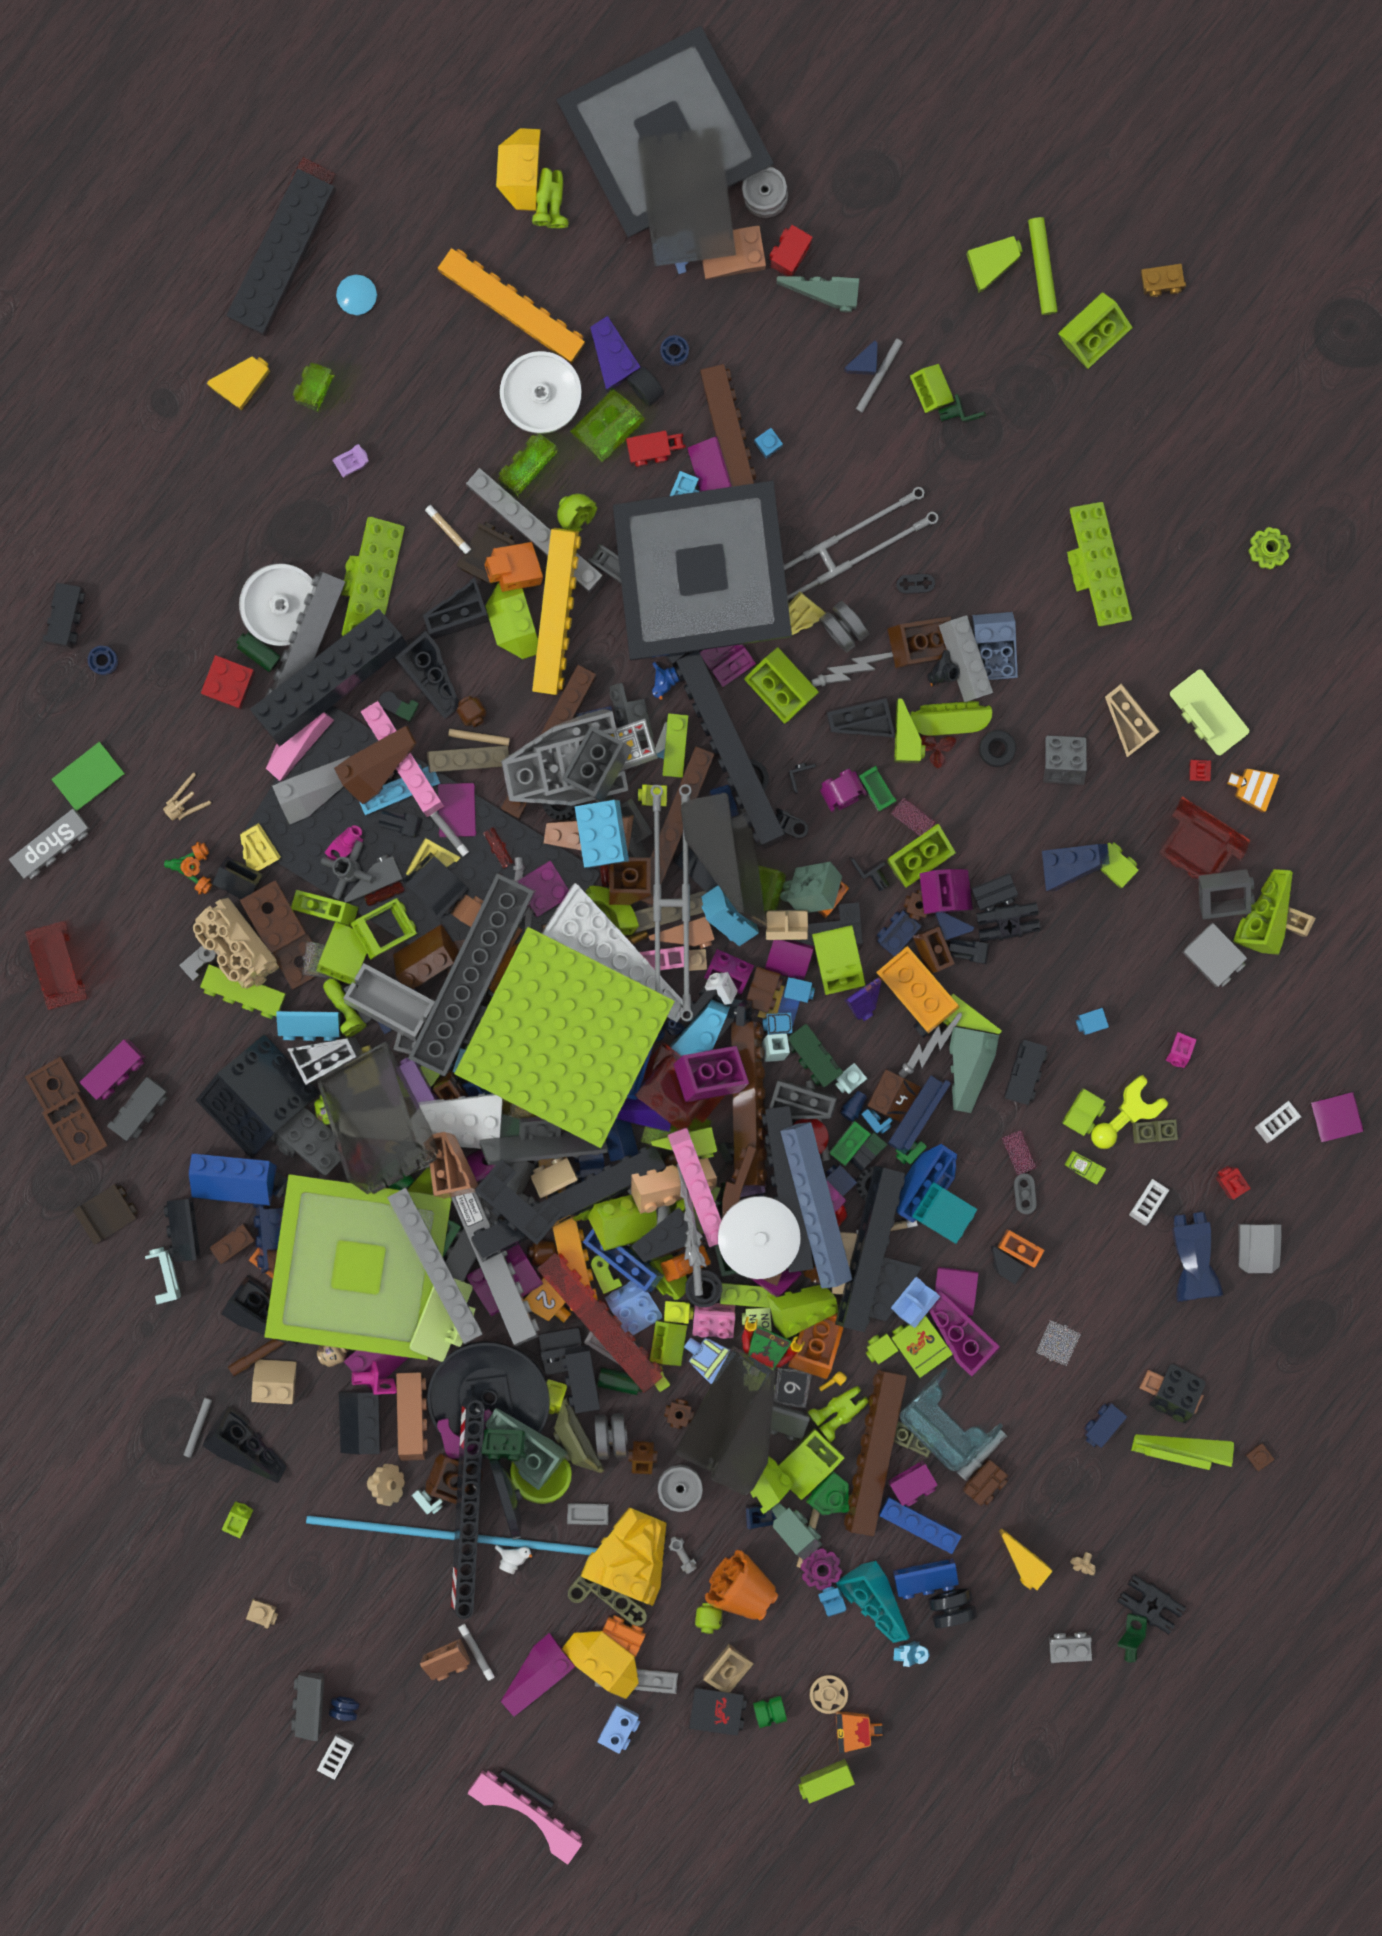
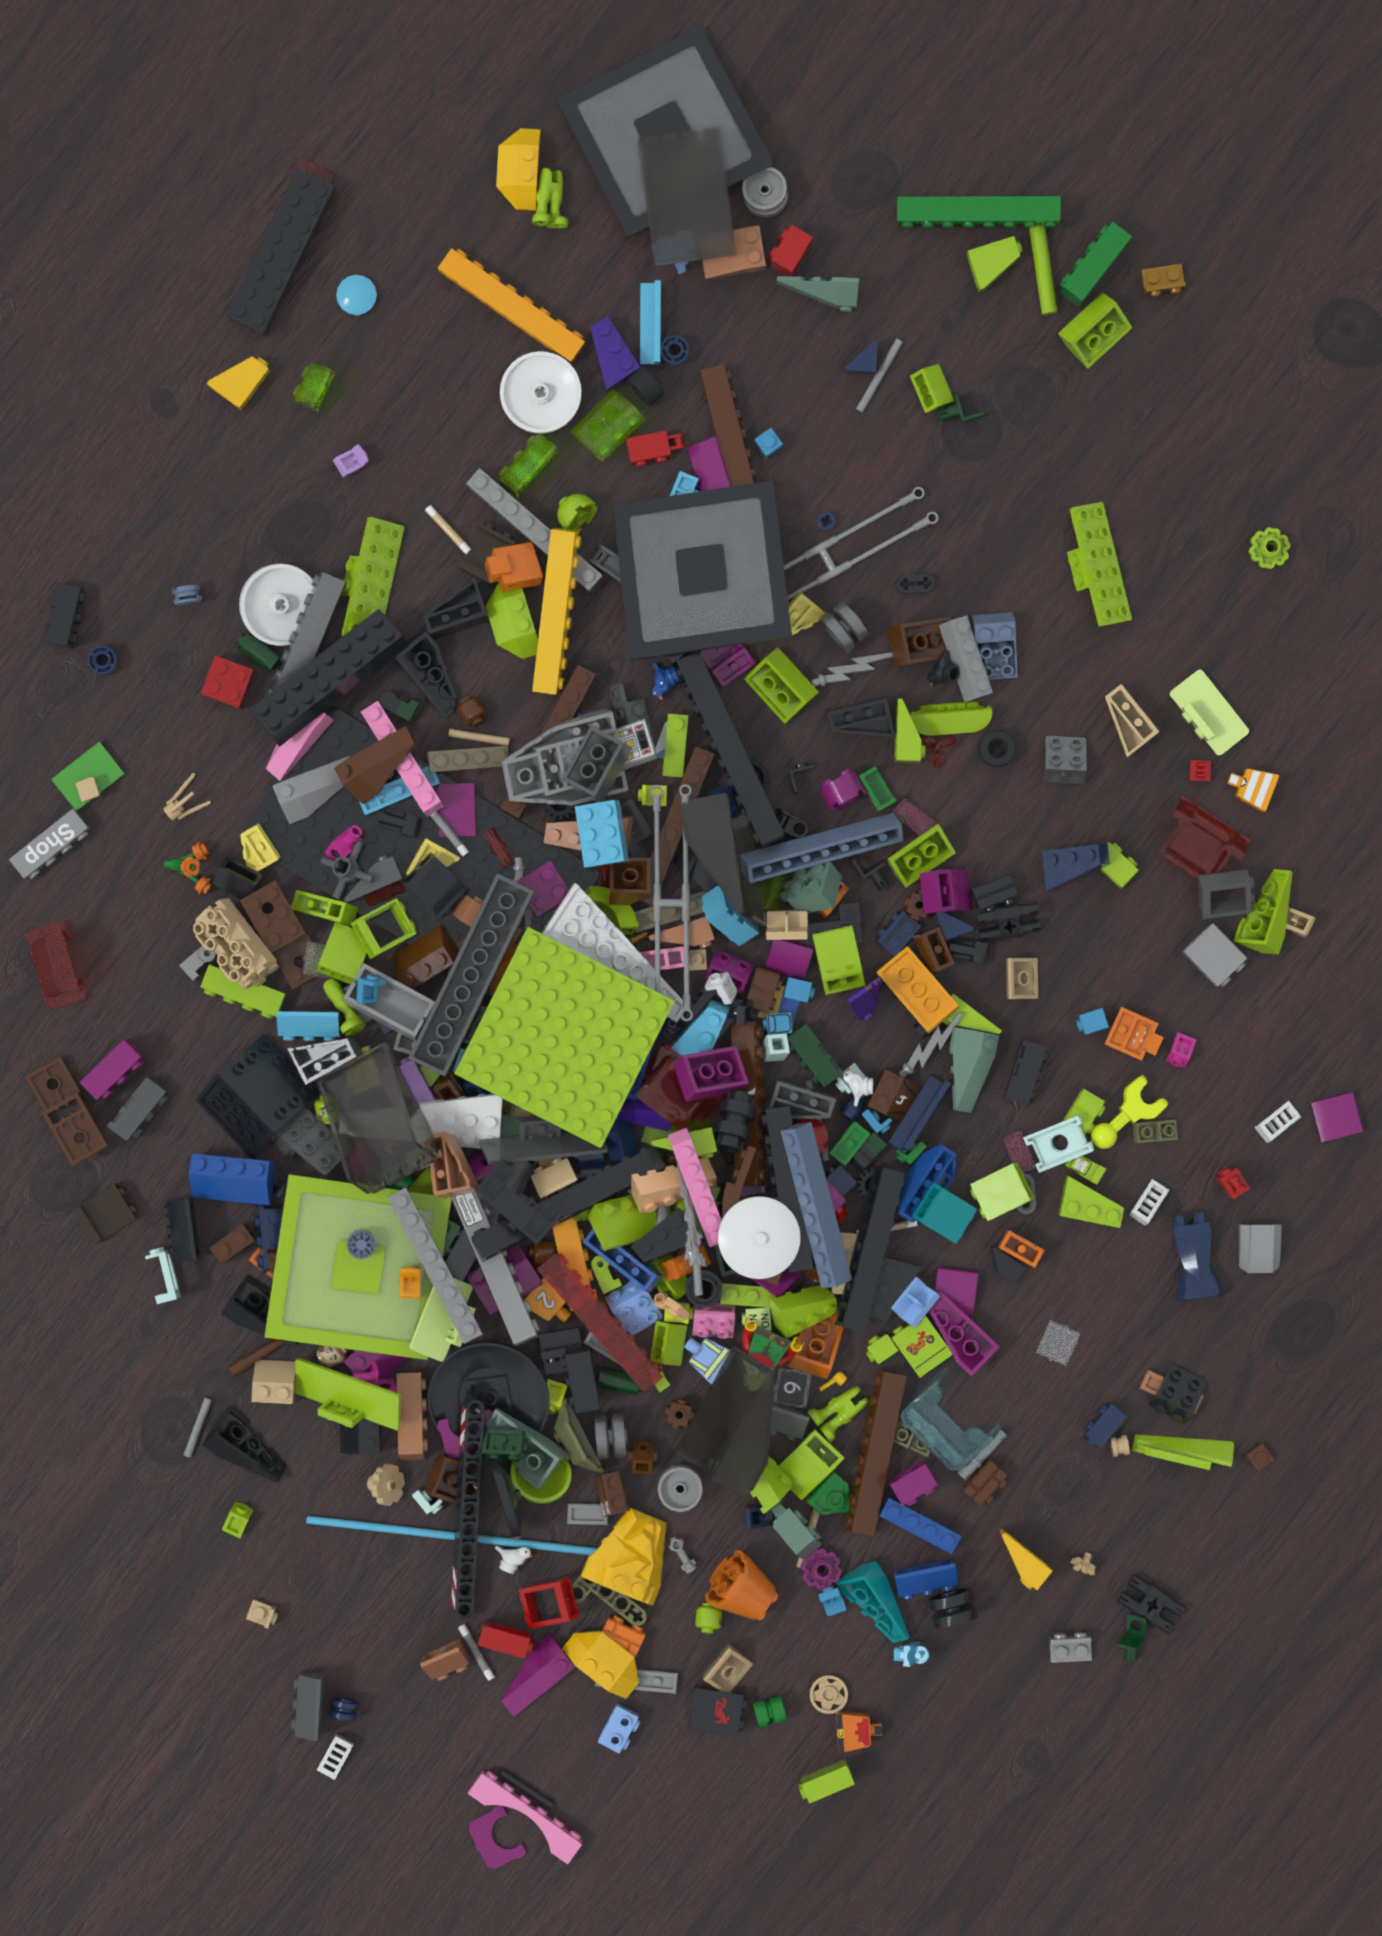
(88, 789): none -> tan slope
(187, 593): none -> sand blue wheel
(346, 1397): none -> lime bracket
(361, 1244): none -> sand blue wheel
(368, 988): none -> dark azure bracket
(409, 1283): none -> light orange bracket
(482, 1835): none -> magenta piece
(506, 1639): none -> red window
(565, 1599): none -> red window
(611, 1494): none -> reddish brown brick
(650, 323): none -> medium azure fence
(663, 1301): none -> light nougat plate
(736, 1113): none -> black piece
(821, 847): none -> sand blue brick
(823, 516): none -> dark blue bush
(858, 1085): none -> white animal
(979, 211): none -> green brick
(1001, 1191): none -> lime brick
(1022, 978): none -> tan slope
(1048, 1154): none -> light aqua piece
(1087, 1205): none -> lime wedge
(1098, 260): none -> green brick
(1119, 1445): none -> tan wheel
(1134, 1035): none -> orange piece

